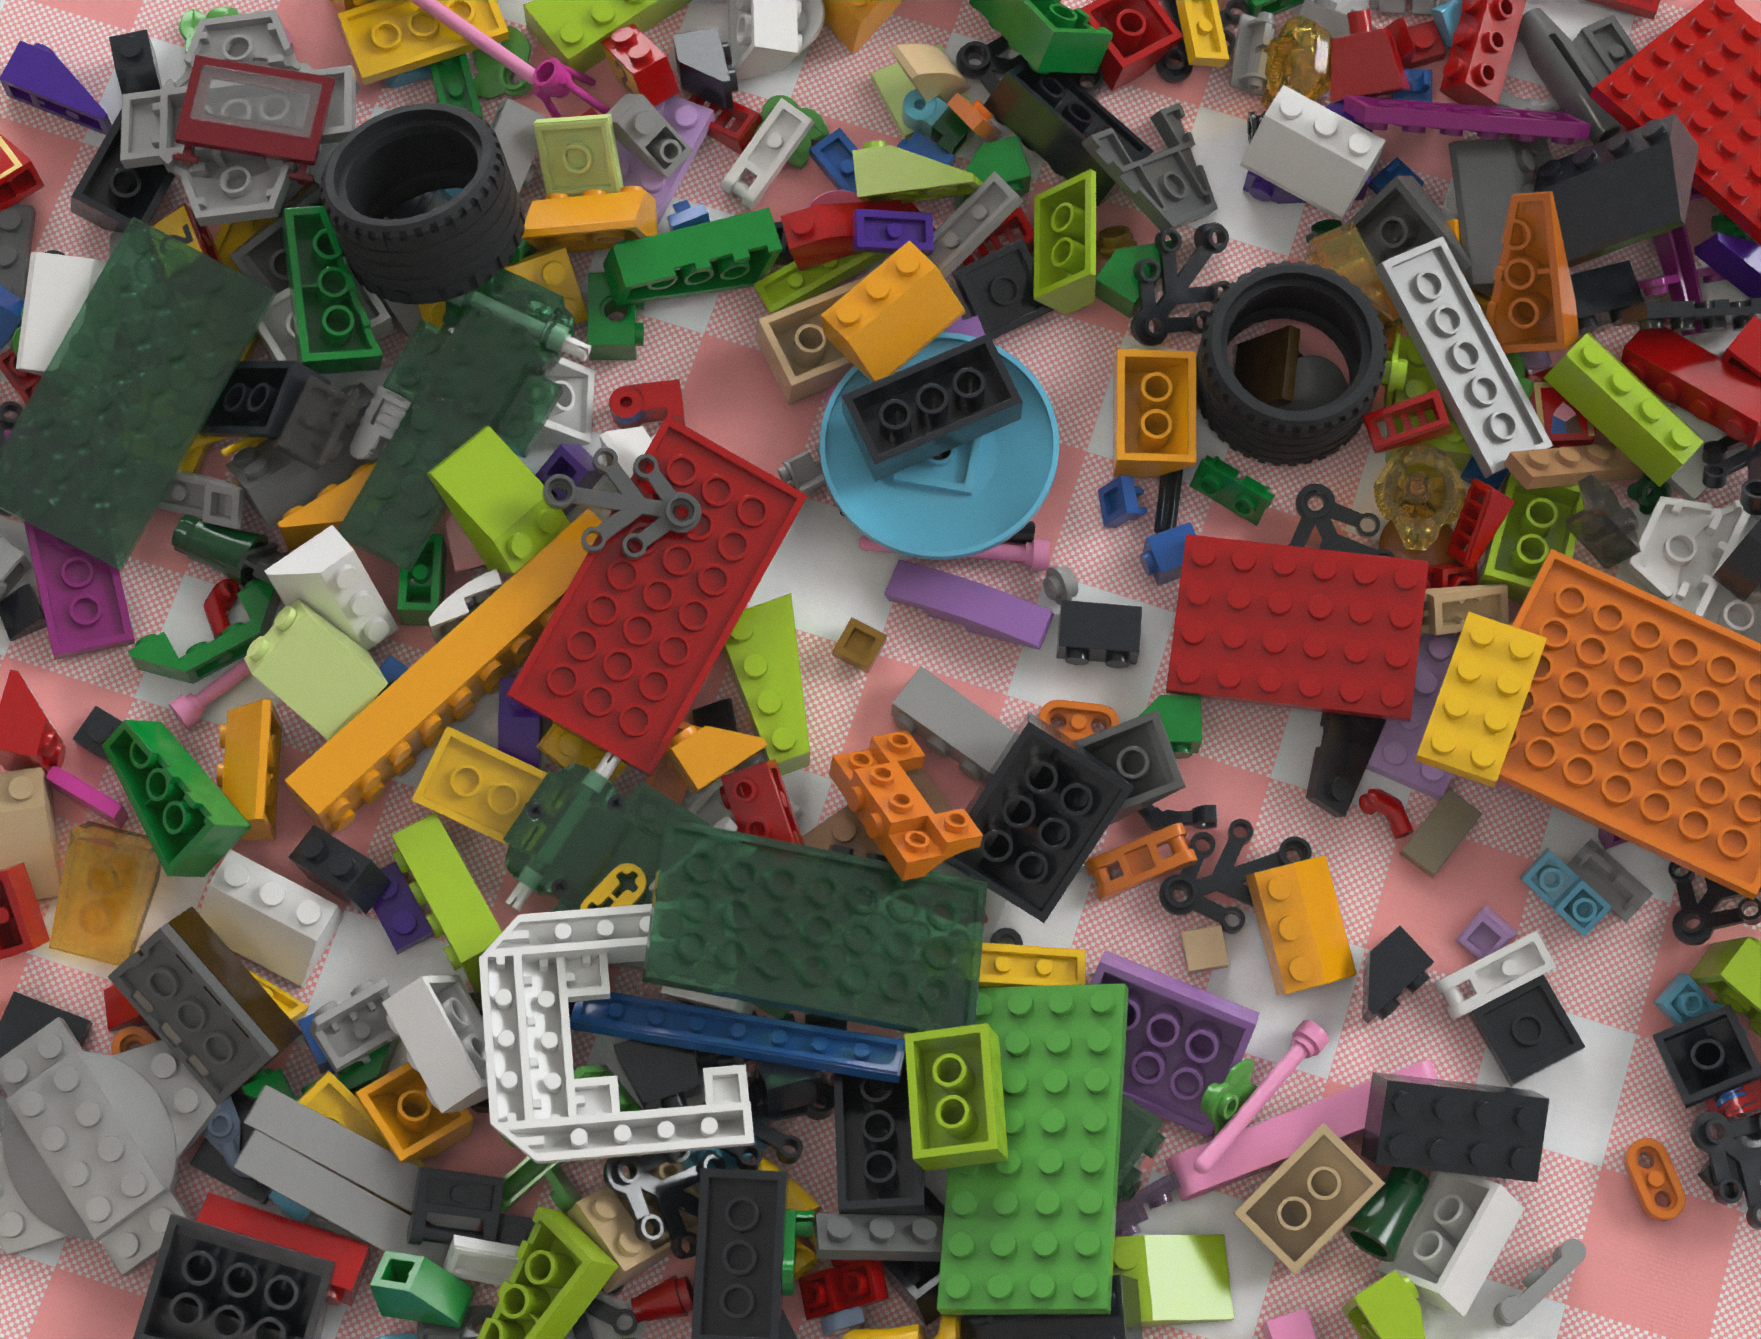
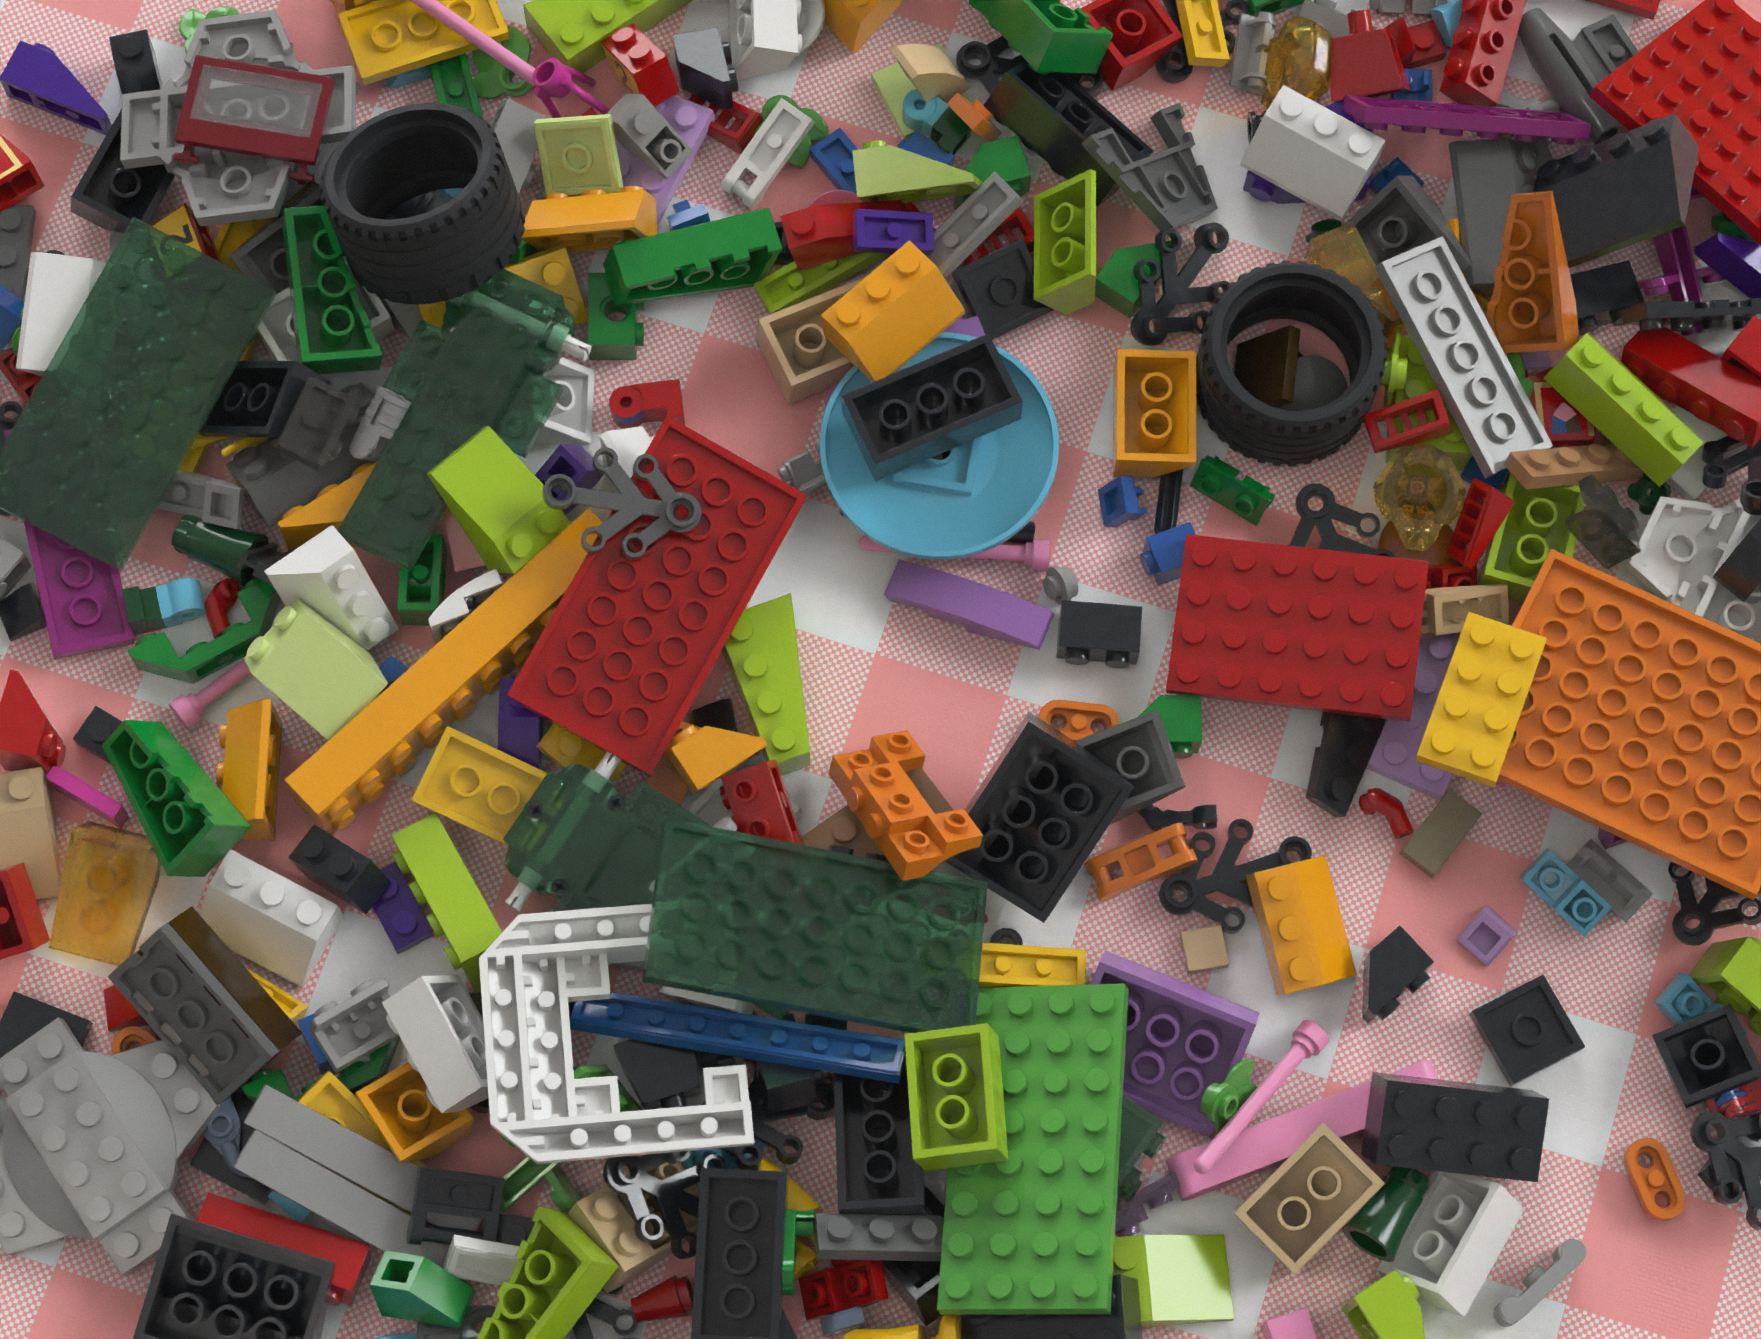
(164, 605): none -> leg
(611, 884): yellow beam -> none
(859, 645): pearl gold plate -> none
(950, 724): light grey brick -> none
(1114, 238): pearl gold plate -> none
(1496, 974): white plate -> none

